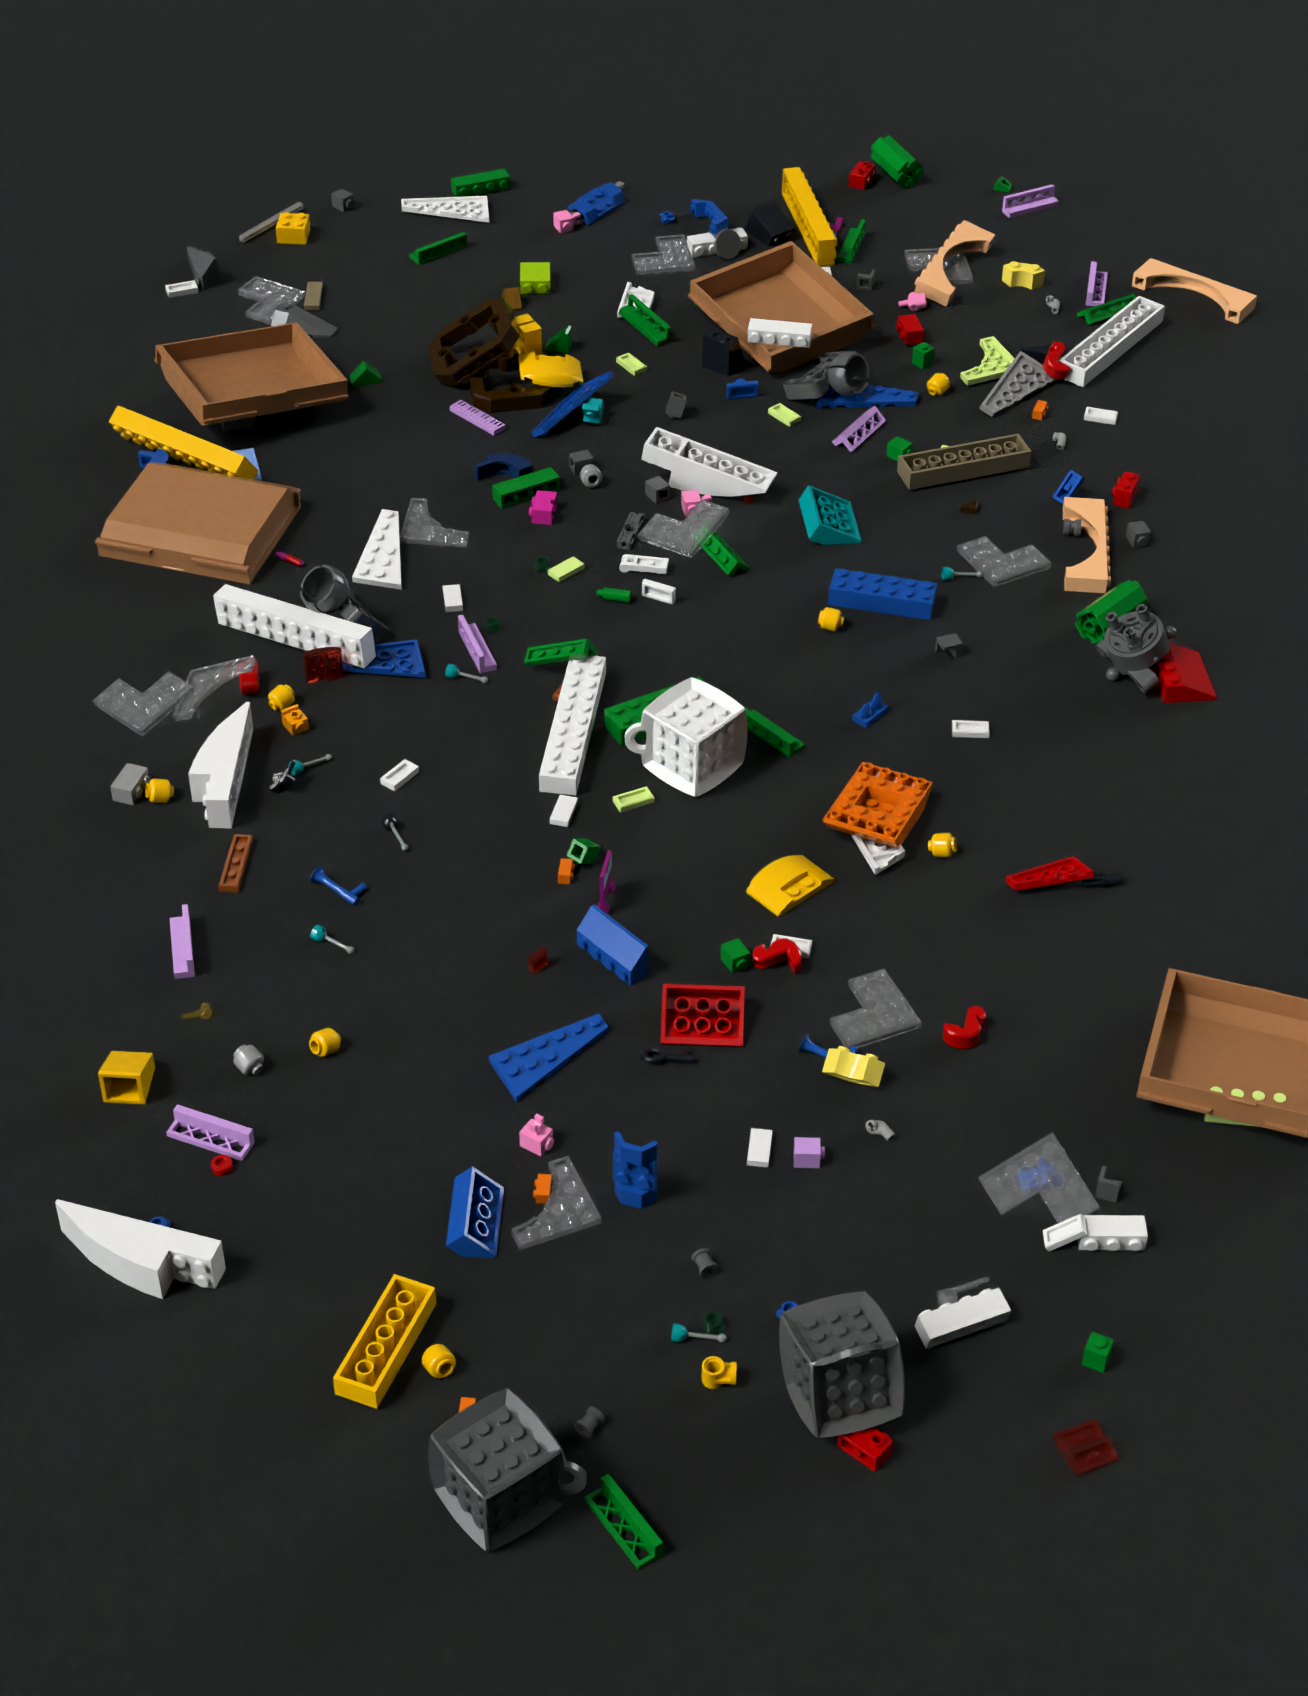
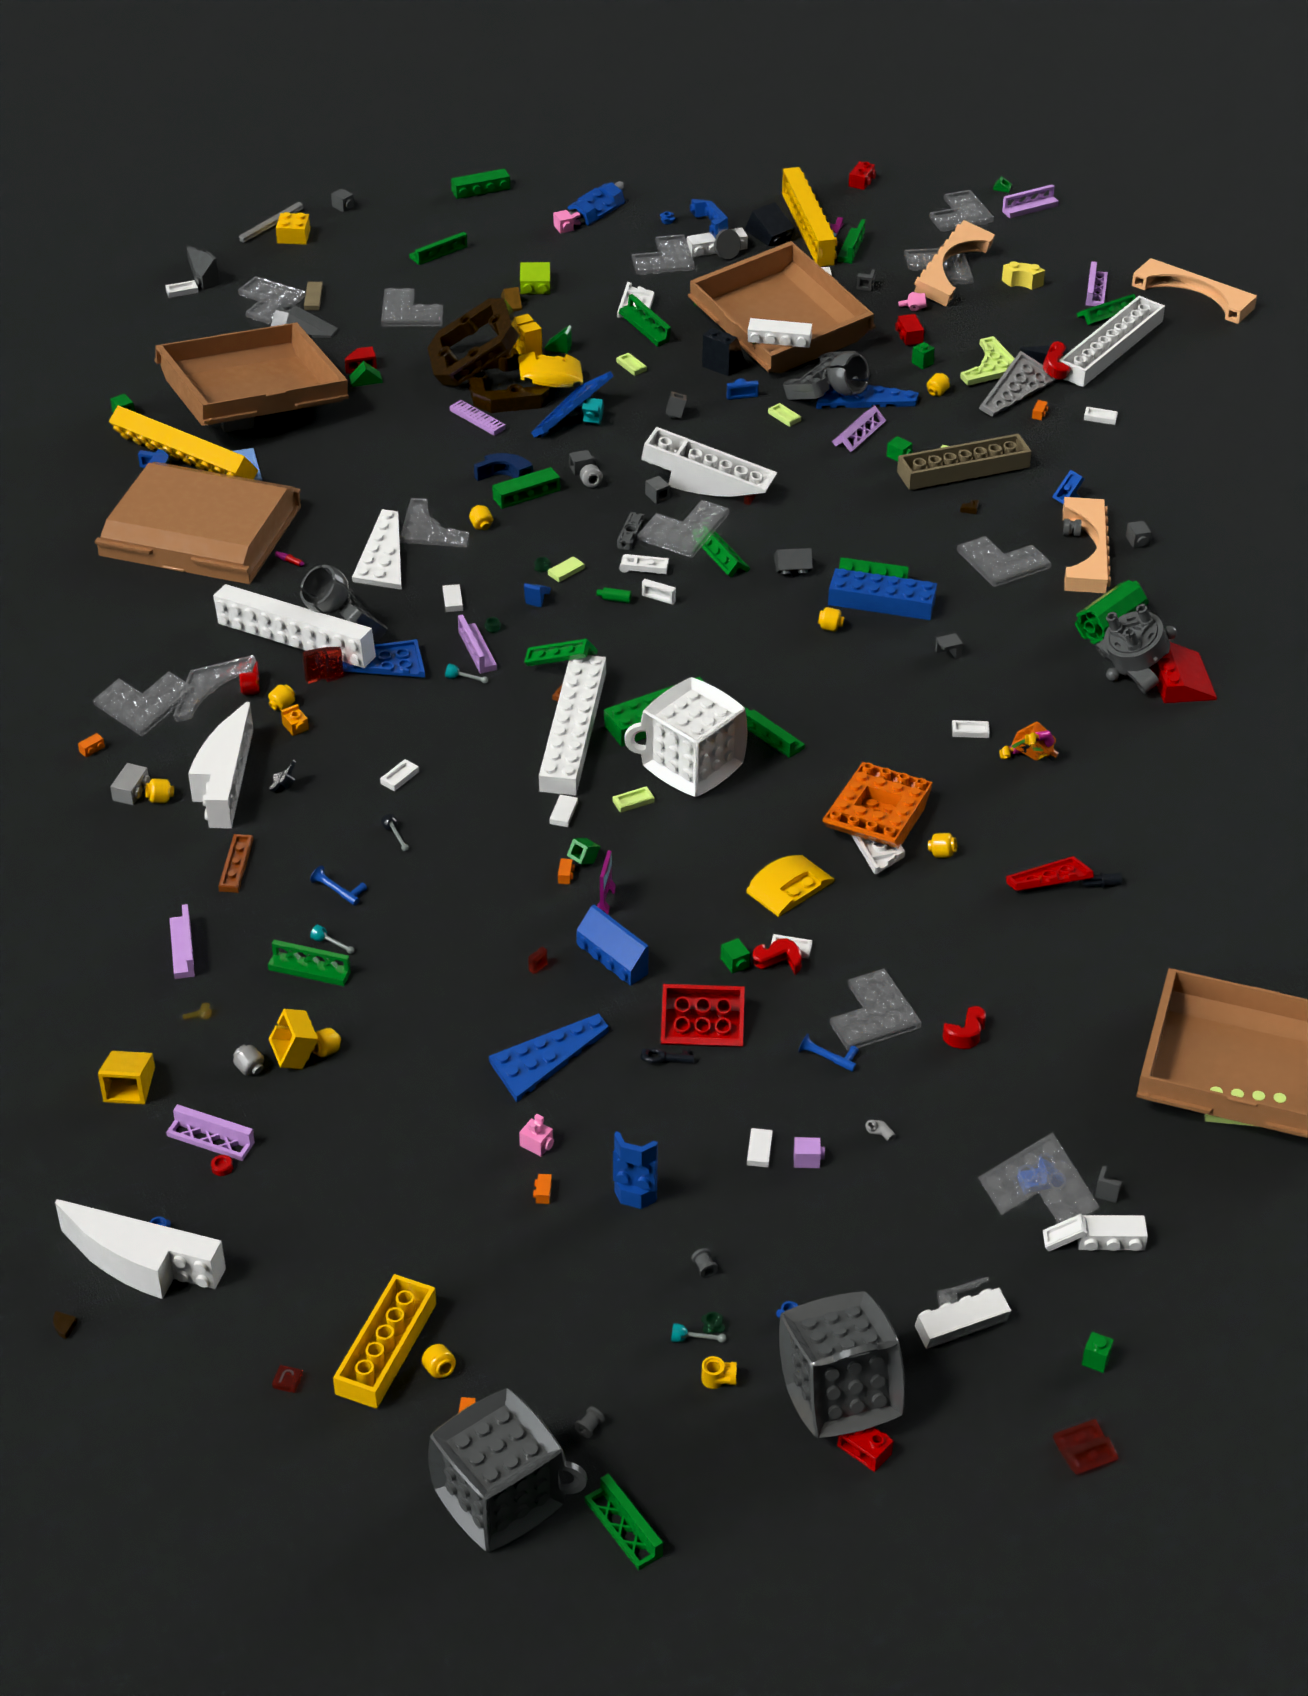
(64, 1323): none -> dark brown tile
(91, 745): none -> orange piece
(123, 401): none -> green brick
(287, 1378): none -> clear red tile
(293, 1043): none -> yellow piece
(299, 766): hinge -> none
(309, 966): none -> green fence
(358, 356): none -> red slope
(400, 310): none -> clear plate
(467, 208): white wing -> none
(475, 1215): blue slope -> none
(481, 517): none -> yellow head
(535, 594): none -> blue slope
(542, 507): dark pink brick -> none
(564, 1212): clear plate -> none
(690, 499): bright pink brick -> none
(793, 560): none -> dark grey slope
(828, 518): teal slope -> none
(853, 1067): light yellow brick -> none
(871, 712): blue tile -> none
(874, 567): none -> green brick
(896, 161): green brick -> none
(948, 573): hinge -> none
(964, 207): none -> clear plate
(1032, 741): none -> torso
(1053, 303): light grey arm -> none
(1061, 439): light grey arm -> none
(1126, 489): red brick -> none

